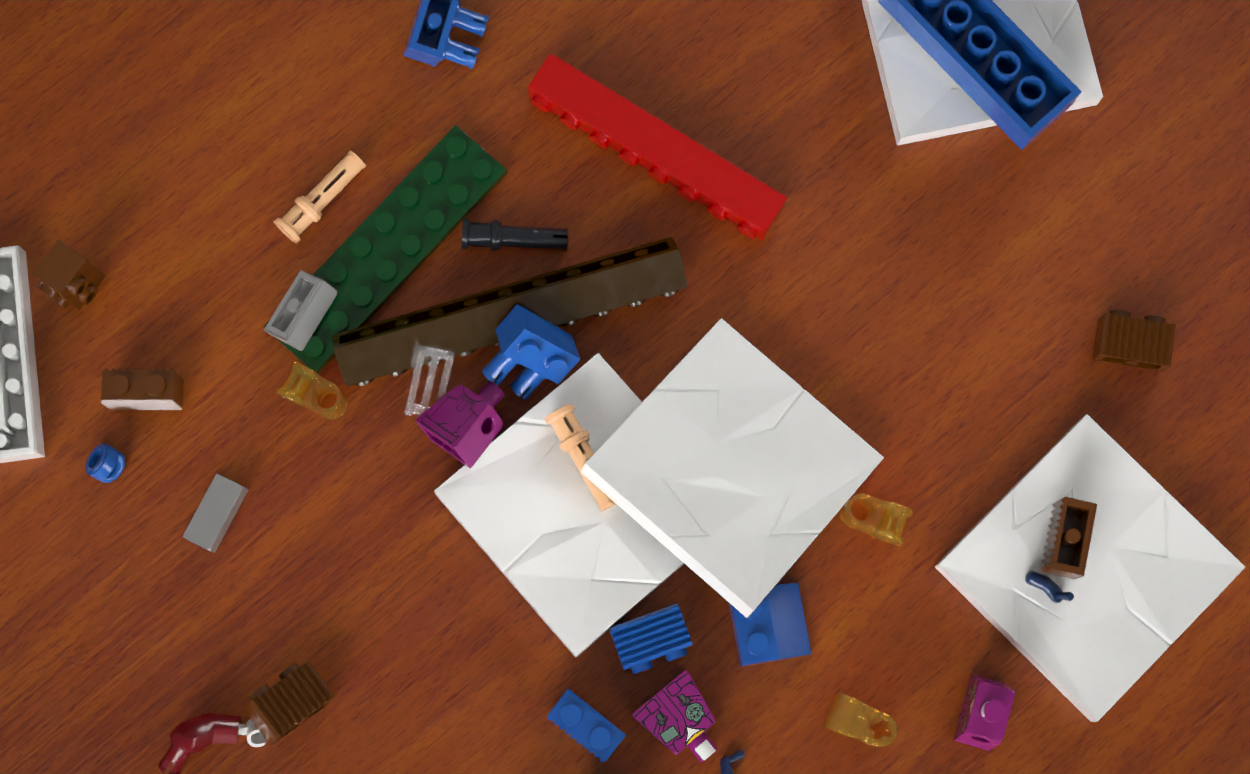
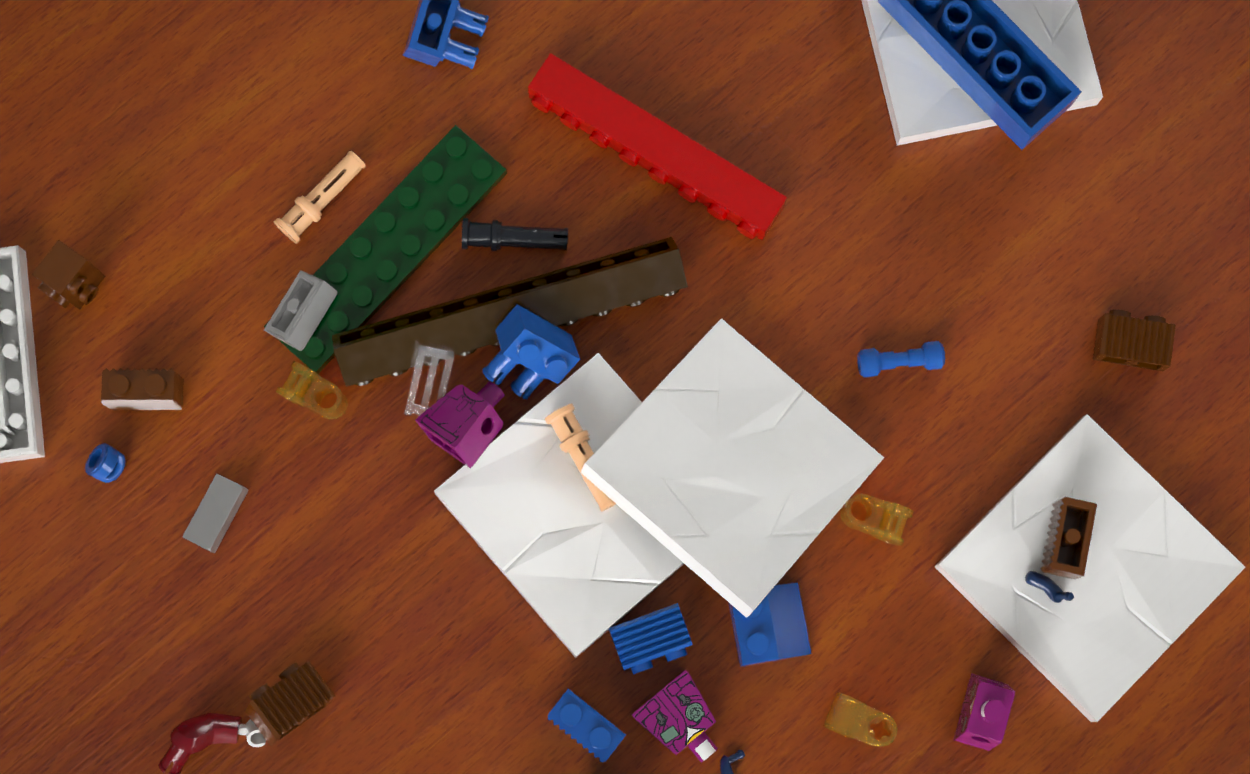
(930, 356): none -> blue piece

